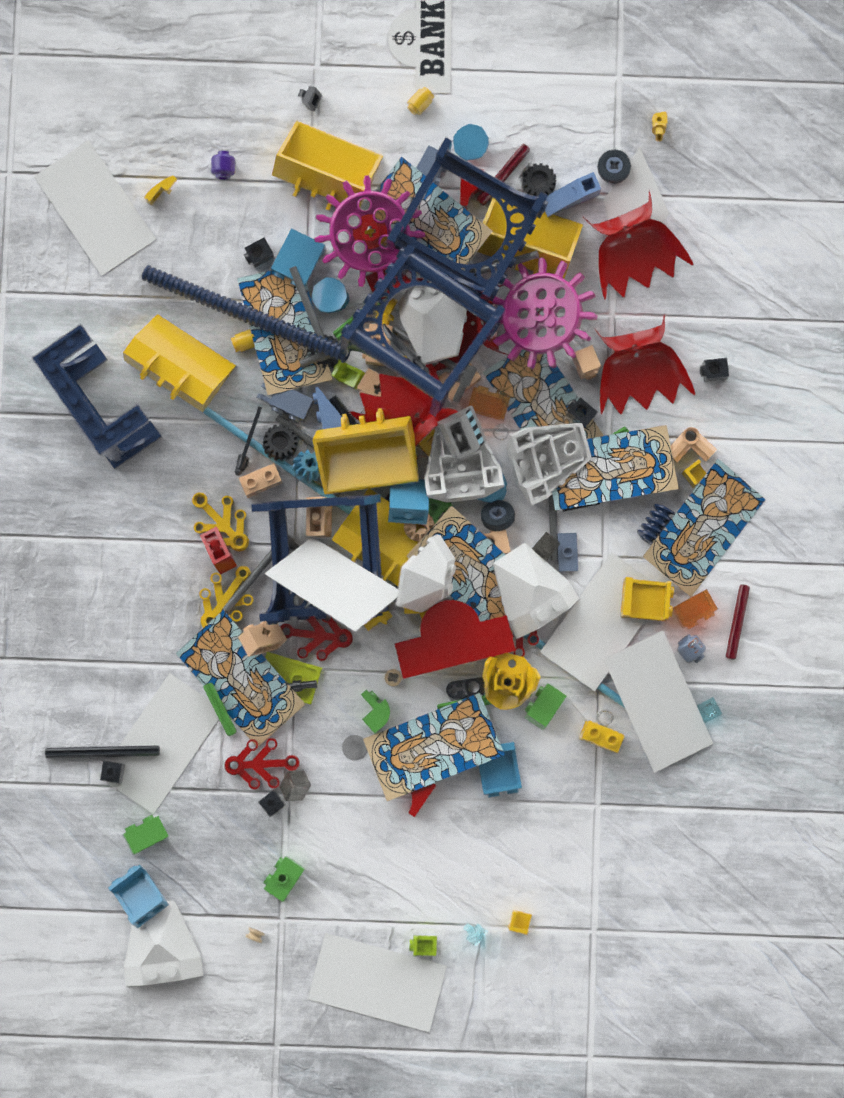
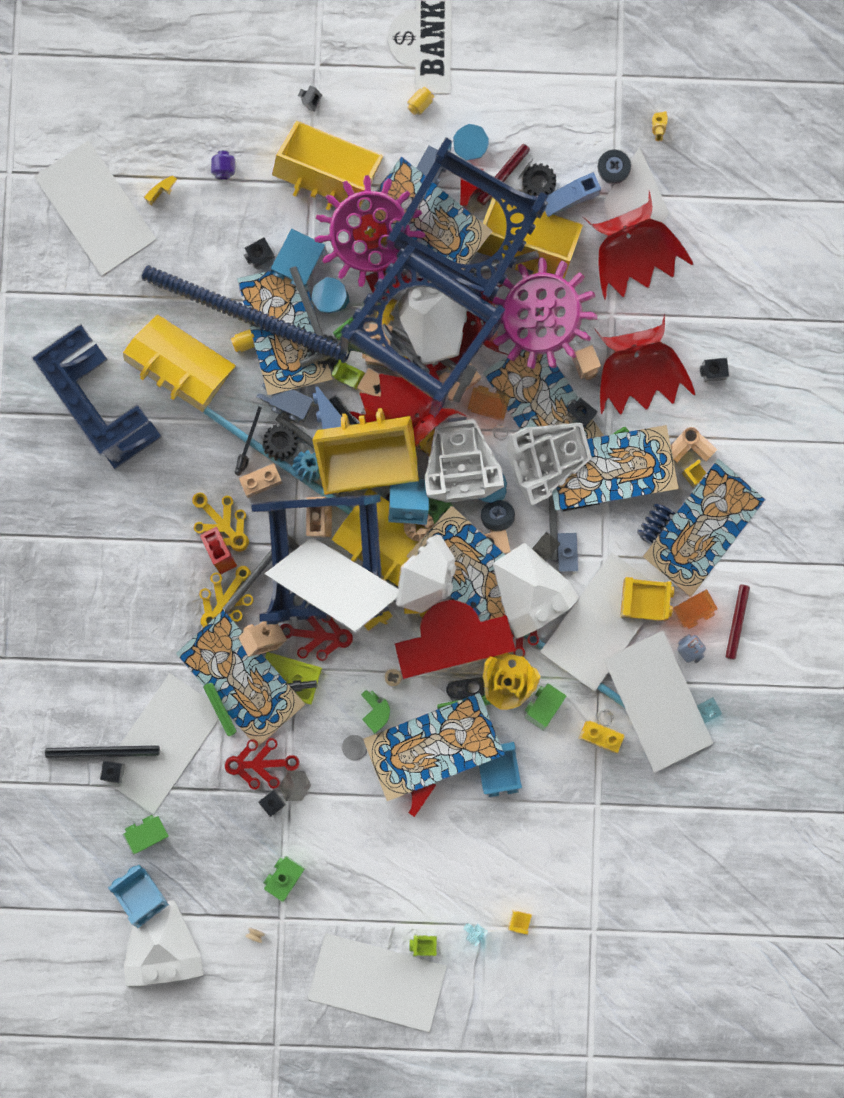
(462, 433): light grey slope -> none

